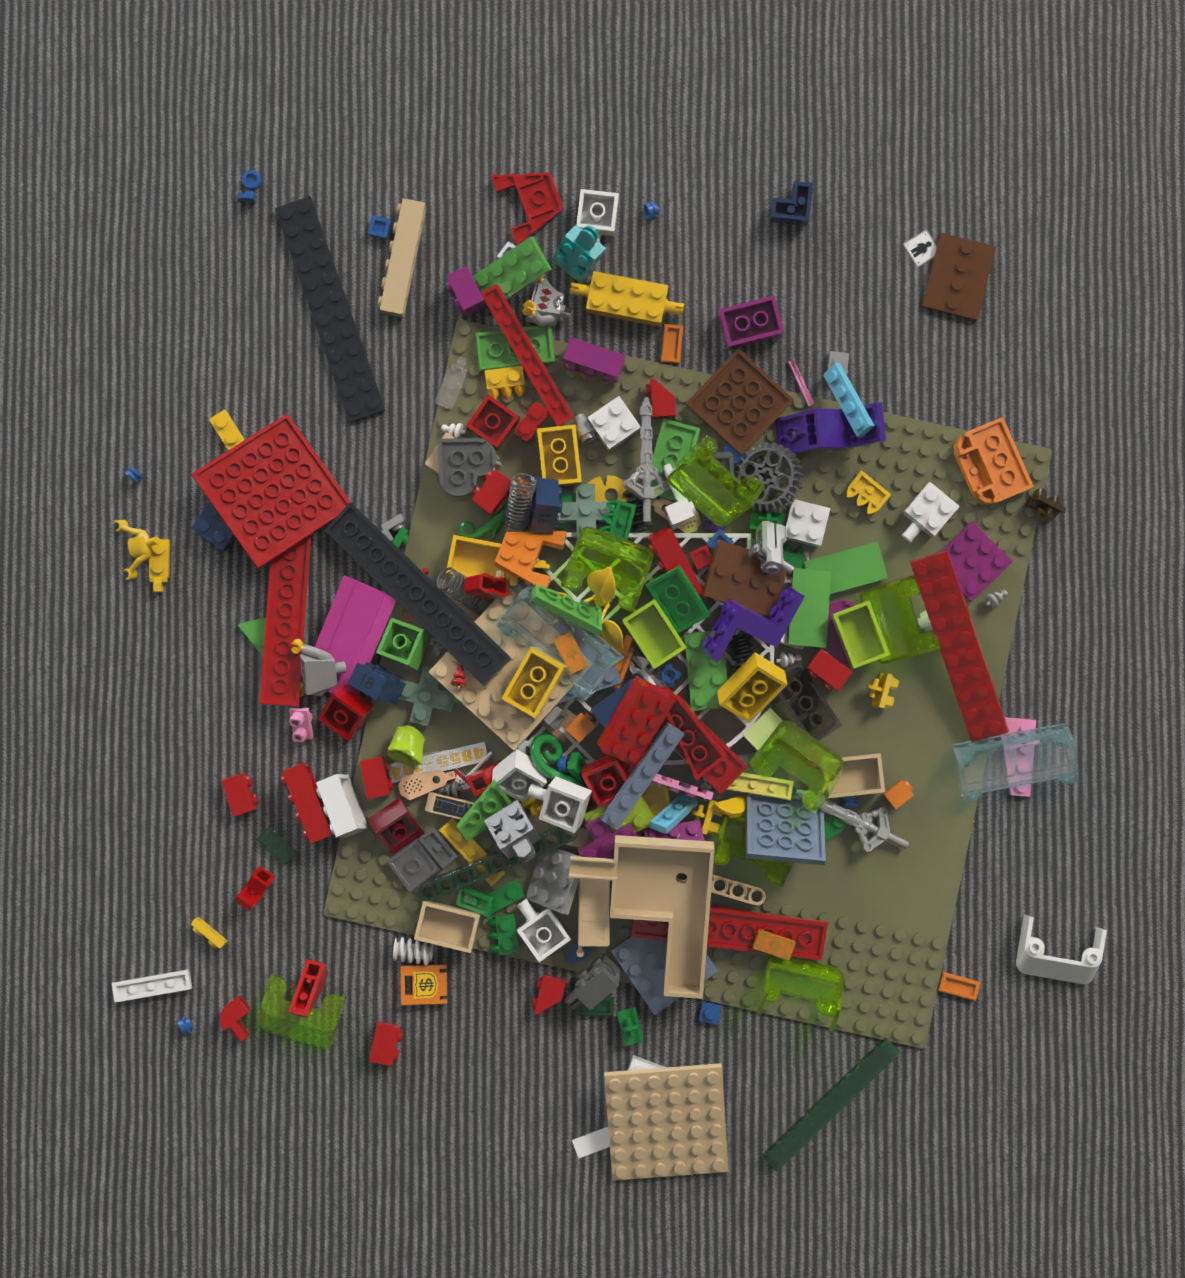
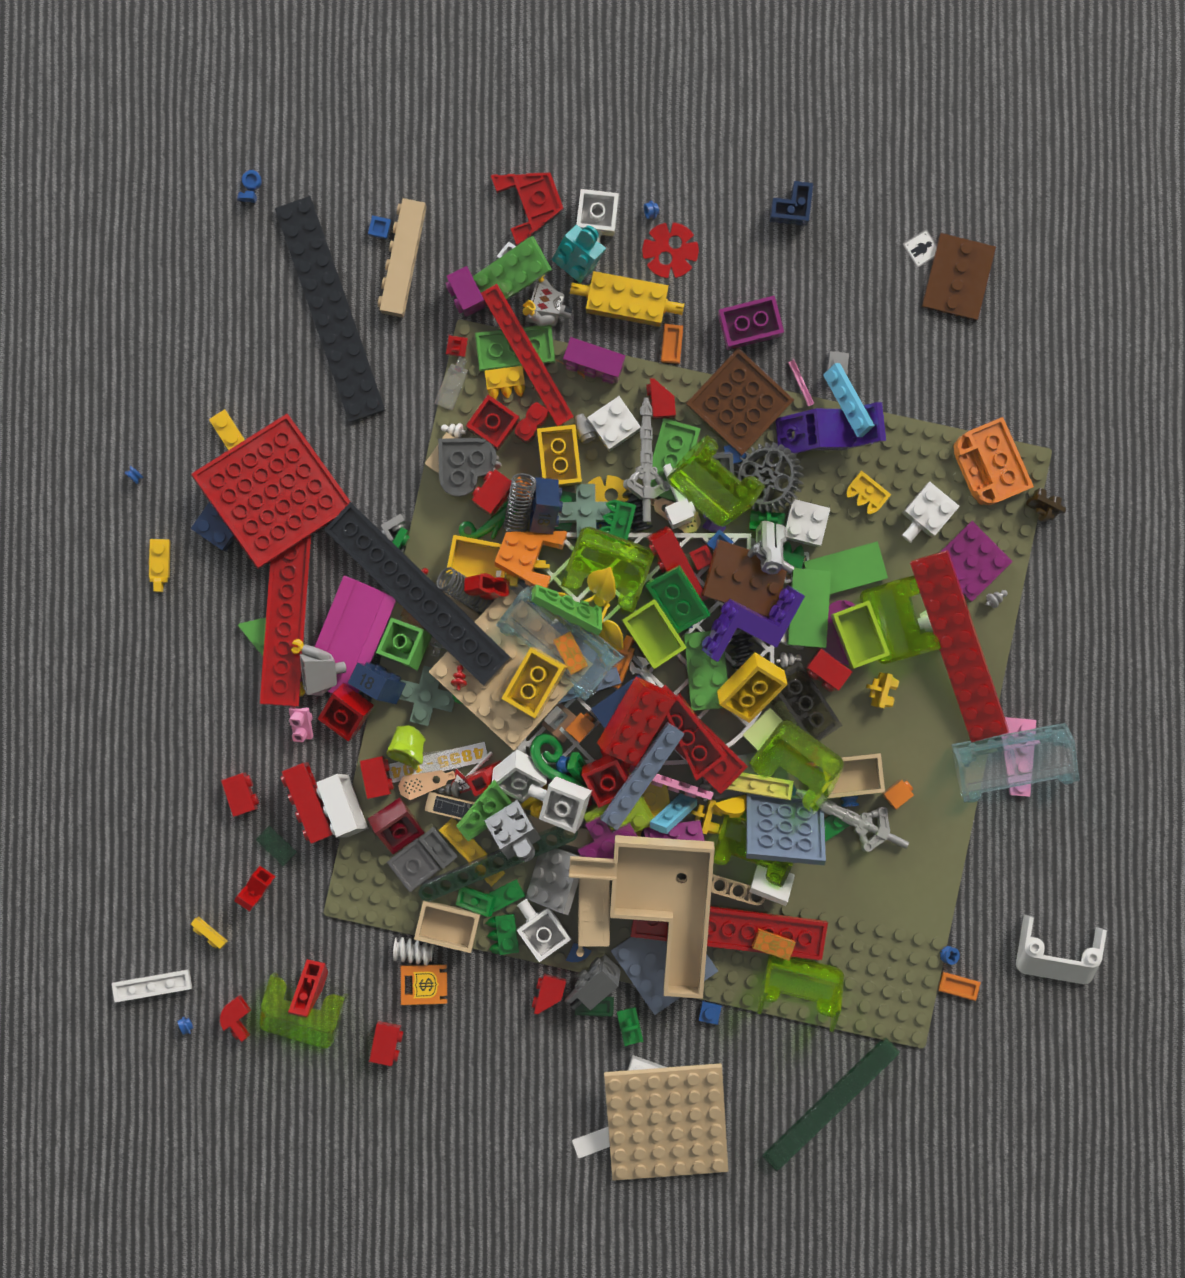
(137, 546): yellow piece -> none
(457, 346): none -> red tile
(669, 680): blue plate -> none
(685, 251): none -> red piece
(763, 888): none -> white tile
(946, 953): none -> blue bush

